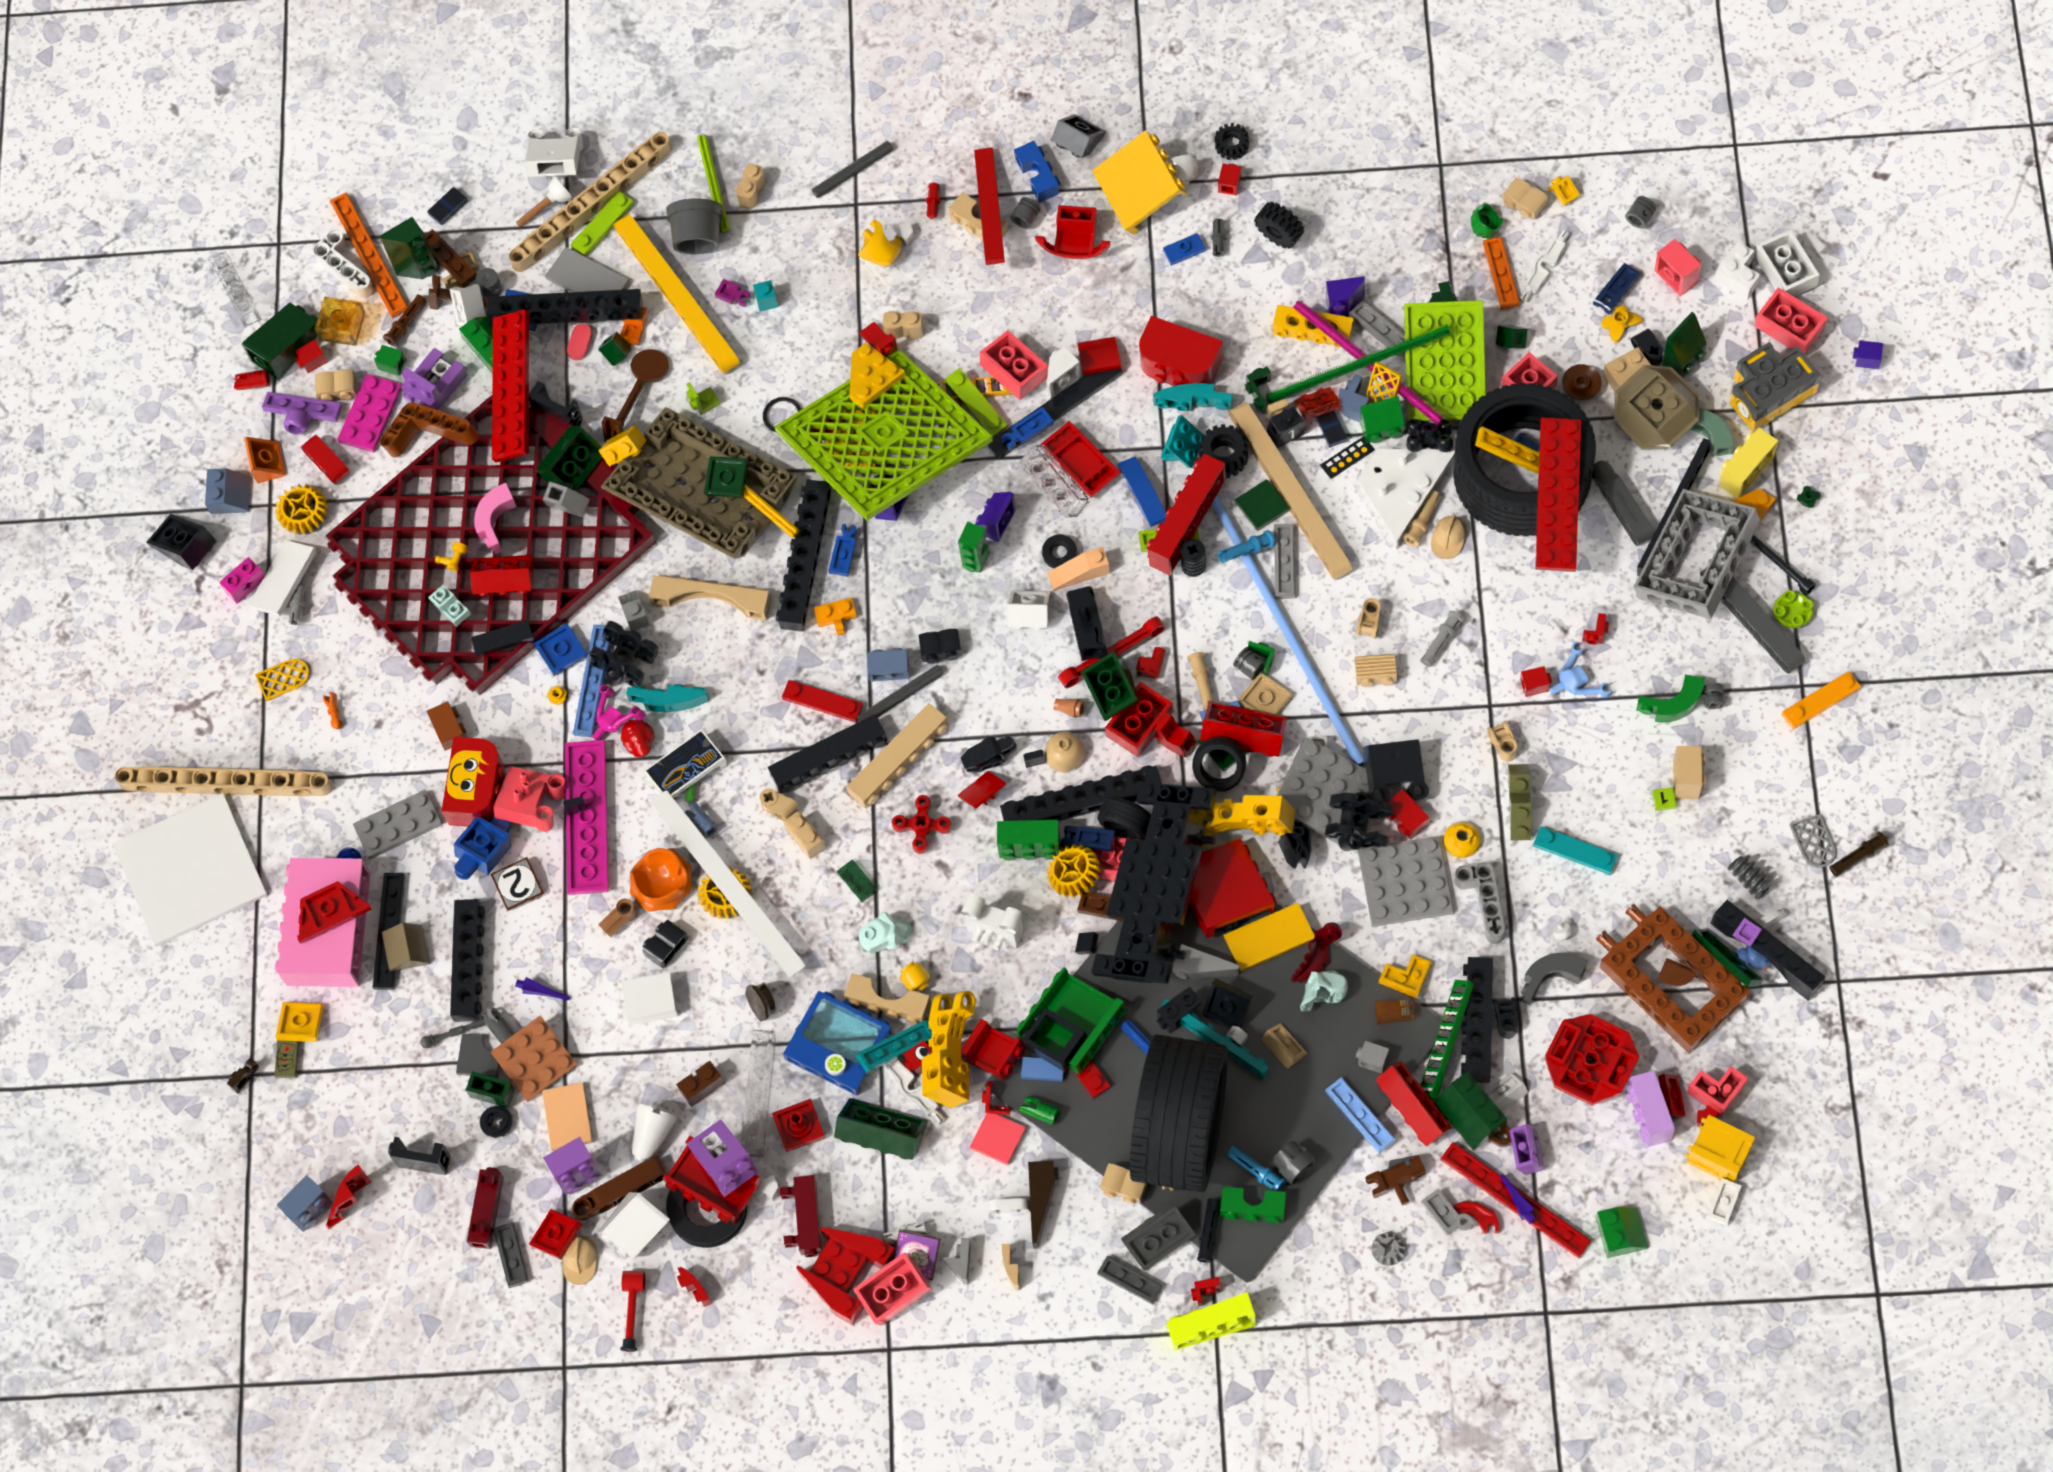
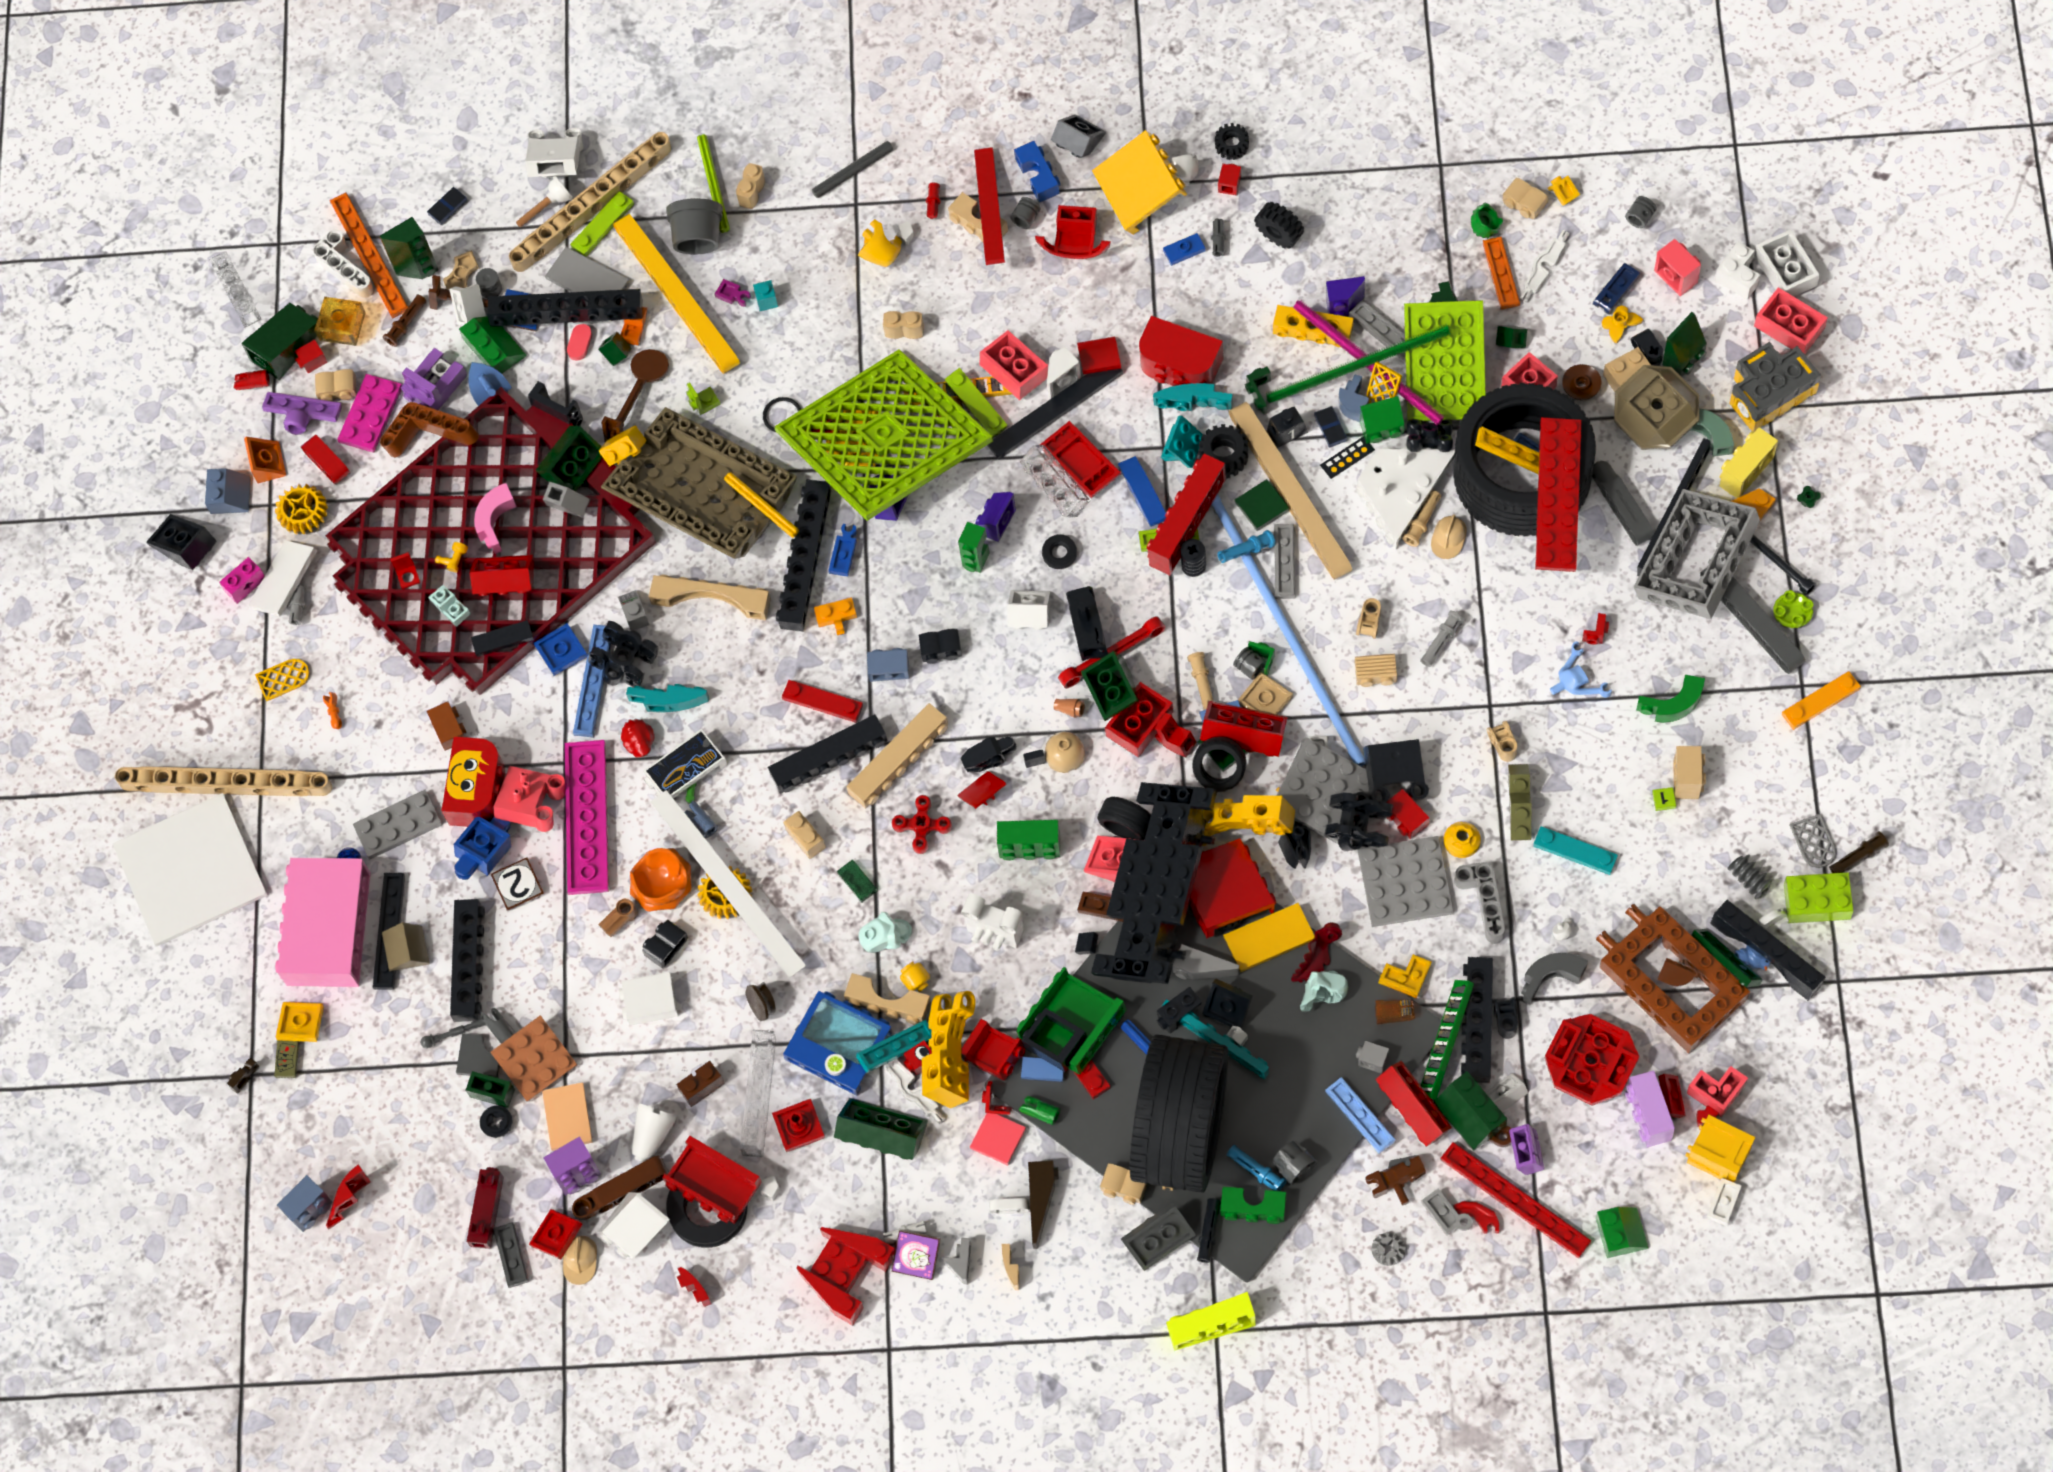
(328, 909): red wing -> none
(390, 360): green brick -> none
(402, 565): none -> red bracket
(431, 1163): black panel -> none
(450, 259): reddish brown plate -> none
(485, 382): none -> medium blue shield
(510, 386): red plate -> none
(534, 988): dark purple piece -> none
(557, 700): yellow plate -> none
(574, 805): black tile -> none
(612, 718): dark pink piece -> none
(633, 1283): red piece -> none
(723, 1157): medium lavender brick -> none
(726, 477): dark green tile -> none
(781, 806): tan piece -> none
(806, 1215): dark red brick -> none
(871, 375): yellow plate -> none
(878, 340): red bracket -> none
(892, 1289): coral brick -> none
(902, 693): dark grey axle -> none
(1028, 428): blue plate -> none
(1074, 807): black brick -> none
(1075, 859): yellow gear -> none
(1080, 569): light nougat slope -> none
(1089, 837): dark blue plate -> none
(1129, 1280): dark grey tile -> none
(1151, 666): red piece -> none
(1207, 1286): red bracket -> none
(1277, 407): tan tile -> none
(1283, 1045): tan slope -> none
(1317, 403): clear red plate -> none
(1524, 1208): dark purple piece -> none
(1535, 681): red brick -> none
(1714, 696): dark grey wheel -> none
(1747, 932): medium lavender plate -> none
(1818, 897): none -> lime brick
(1868, 354): dark purple brick -> none

